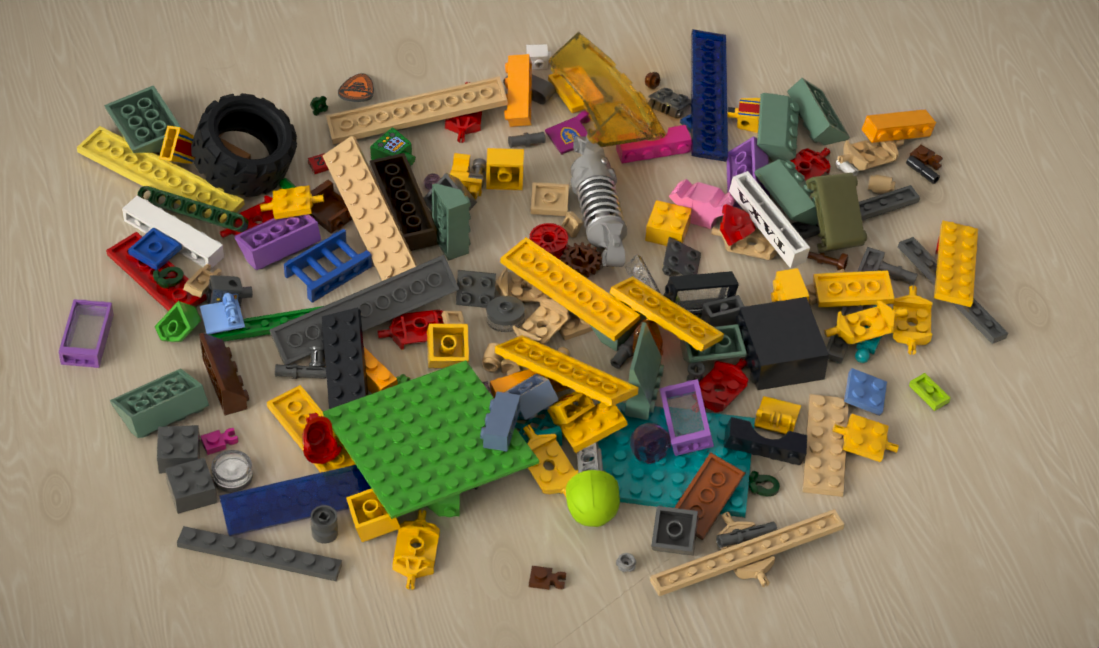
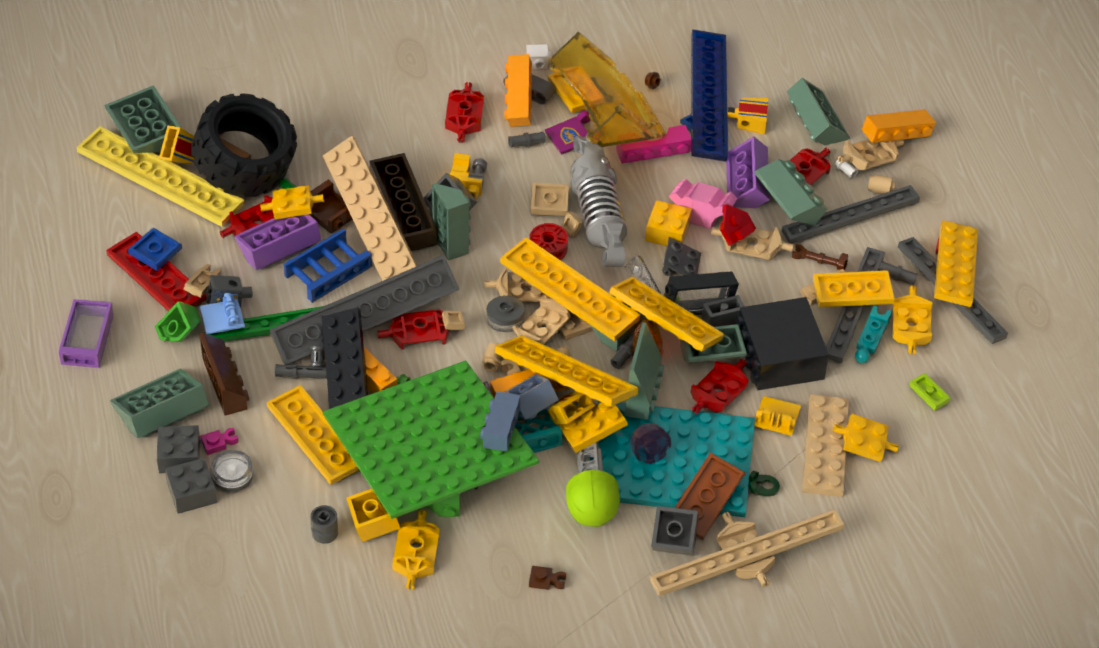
(166, 283): dark green piece -> none
(195, 244): white brick -> none
(200, 210): dark green beam -> none
(259, 553): dark grey plate -> none
(290, 499): clear blue plate -> none
(318, 105): dark green plate -> none
(318, 164): red tile -> none
(318, 440): red helmet -> none
(357, 88): shield -> none
(392, 144): green torso -> none
(417, 110): tan plate -> none
(431, 179): plate -> none
(447, 344): yellow brick -> none
(475, 288): dark grey hinge -> none
(504, 169): yellow brick -> none
(548, 450): yellow plate -> none
(582, 258): reddish brown gear -> none
(626, 558): light grey plate -> none
(669, 101): dark grey hinge -> none
(686, 417): window -> none
(691, 370): dark grey bush -> none
(738, 536): dark grey pin -> none
(743, 438): black arch -> none
(769, 219): white brick -> none
(778, 126): sand green slope -> none
(788, 285): yellow brick -> none
(837, 211): olive windscreen -> none
(865, 391): medium blue plate -> none
(879, 318): yellow plate -> none
(925, 171): black piece -> none
(927, 157): reddish brown plate -> none

